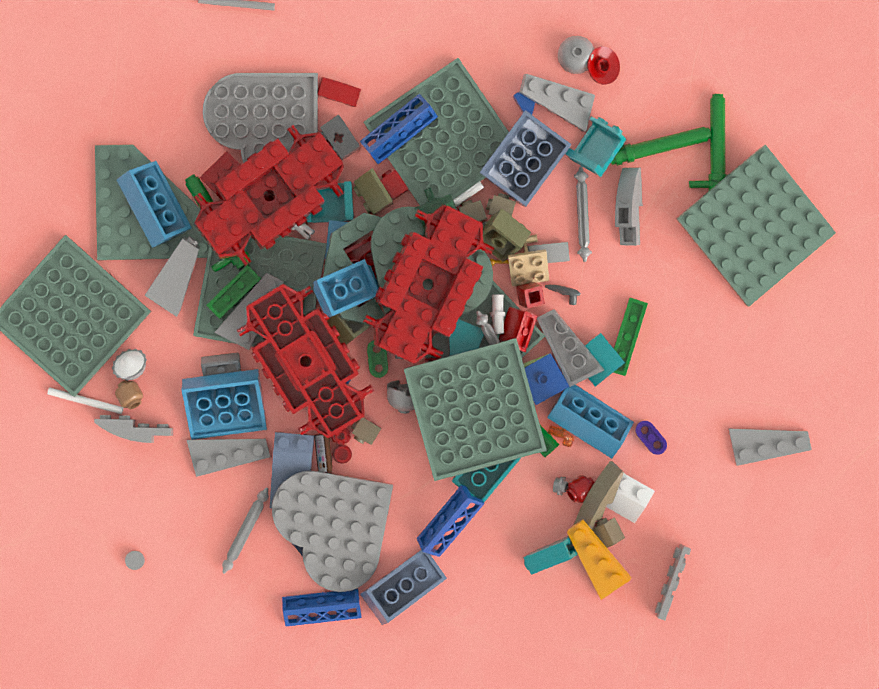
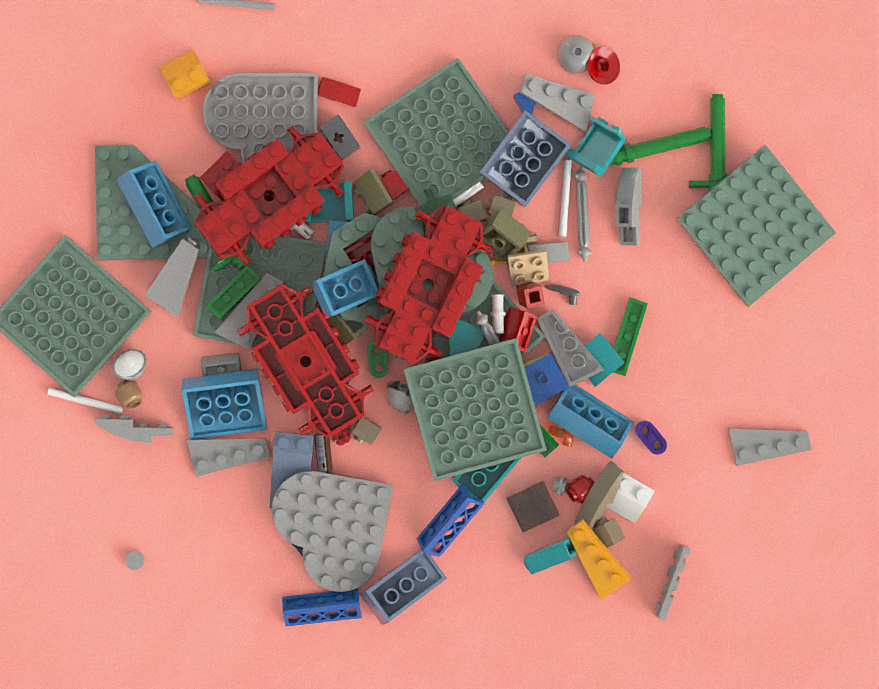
(185, 75): none -> light orange slope
(245, 530): light grey wheel -> none
(342, 454): red plate -> none
(400, 130): blue fence -> none
(532, 506): none -> clear smoke slope
(565, 198): none -> white bar

